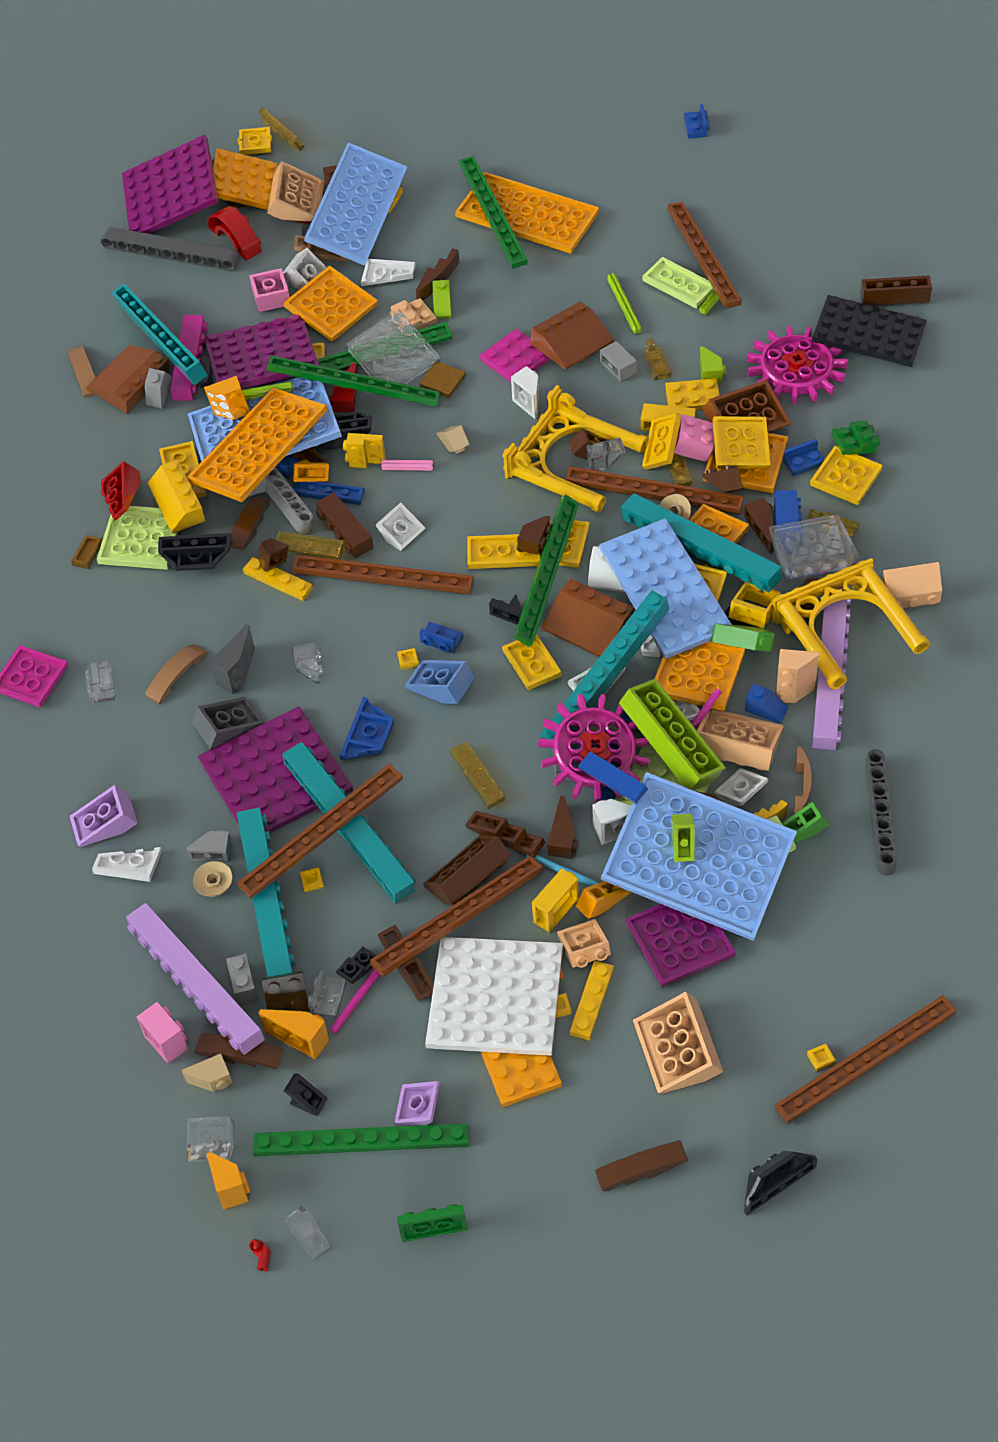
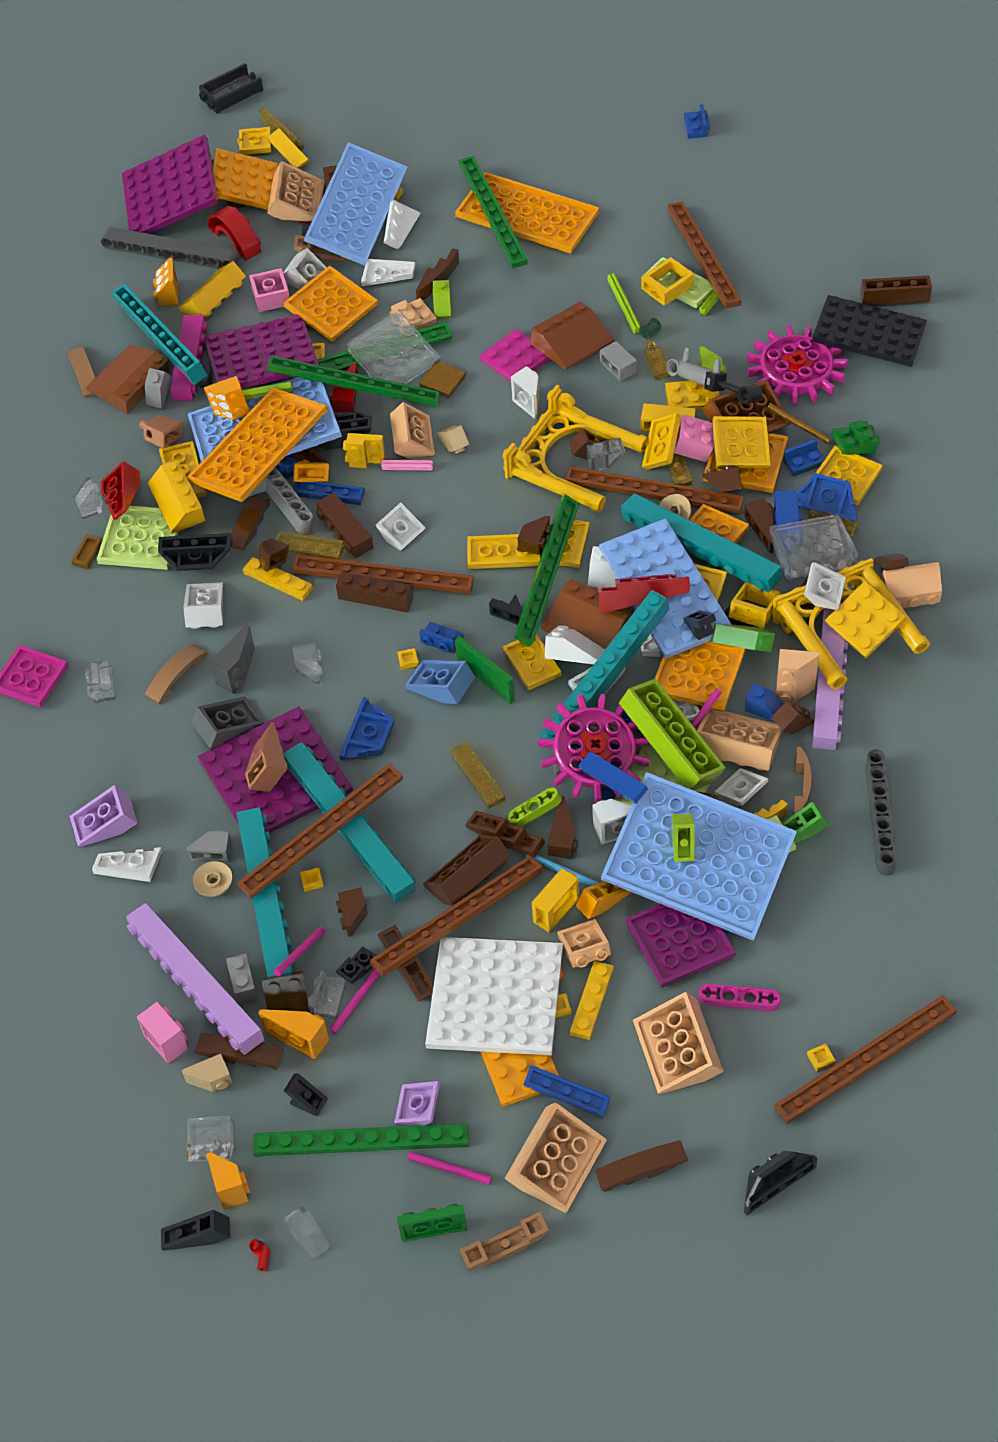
(87, 499): none -> clear slope
(162, 430): none -> nougat torso
(166, 285): none -> light orange slope
(196, 1231): none -> black slope
(203, 605): none -> white slope
(213, 291): none -> yellow slope
(230, 88): none -> black door
(266, 762): none -> nougat slope
(287, 149): none -> yellow tile
(299, 951): none -> dark pink bar
(354, 909): none -> reddish brown slope
(374, 592): none -> reddish brown brick
(399, 223): none -> white wing
(411, 432): none -> light nougat slope
(454, 1169): none -> dark pink bar
(486, 670): none -> green tile
(505, 1244): none -> medium nougat slope
(549, 803): none -> lime beam
(556, 1158): none -> light nougat slope
(566, 1091): none -> blue tile
(571, 646): none -> white slope
(635, 589): none -> red wedge
(651, 327): none -> clear green bush
(658, 291): none -> yellow window
(700, 623): none -> black slope
(711, 380): none -> piece
(739, 993): none -> dark pink beam
(792, 717): none -> reddish brown slope
(798, 423): none -> pearl gold bar
(824, 587): none -> white slope
(828, 495): none -> blue wing
(865, 619): none -> yellow plate
(890, 562): none -> reddish brown slope

